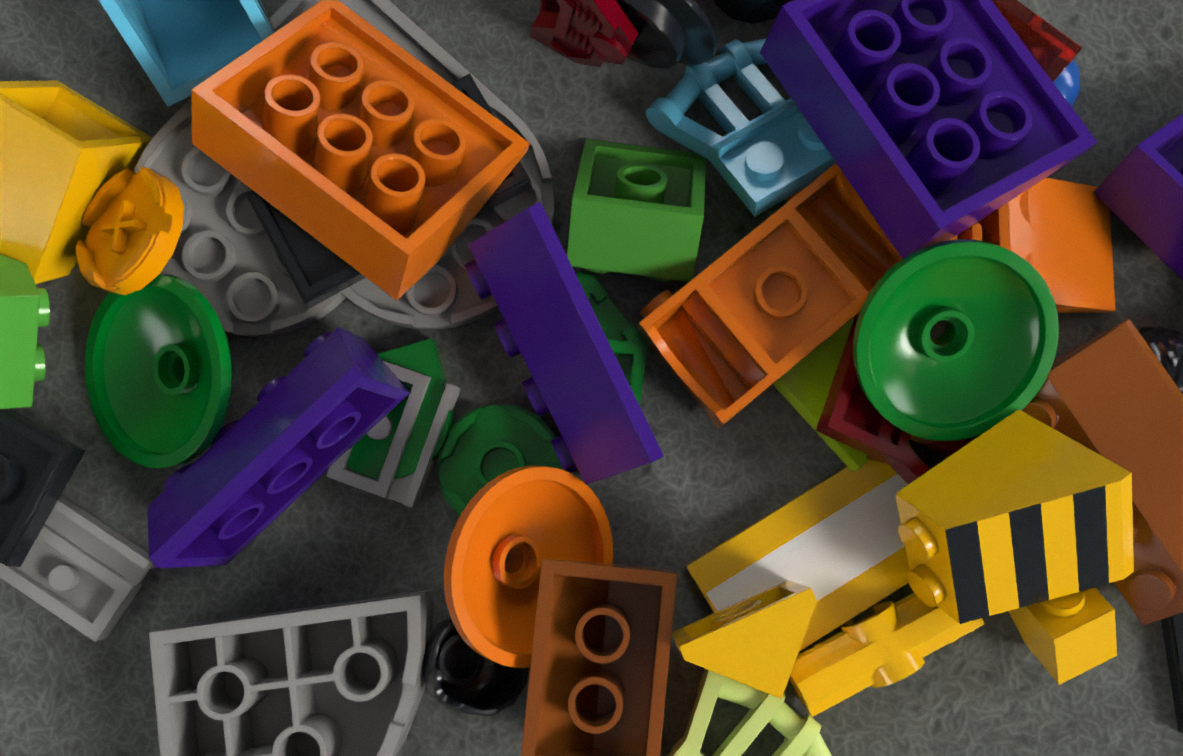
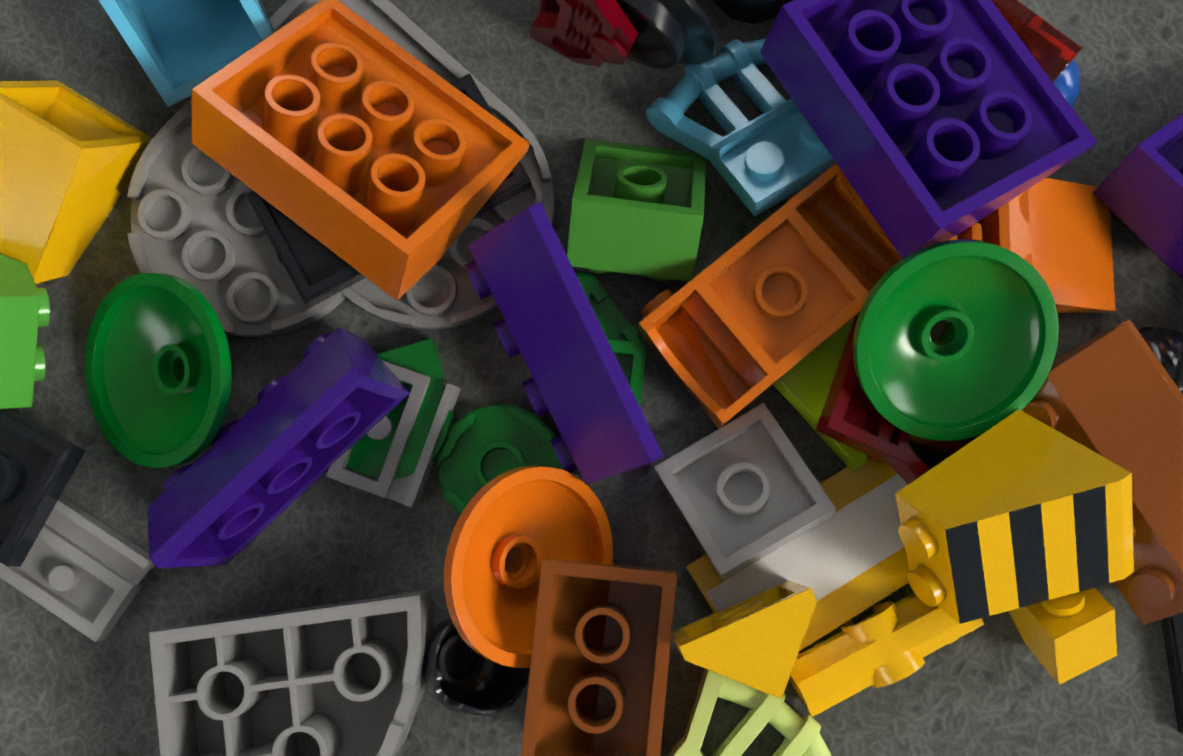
(131, 231): light orange tile -> none
(744, 491): none -> light grey plate

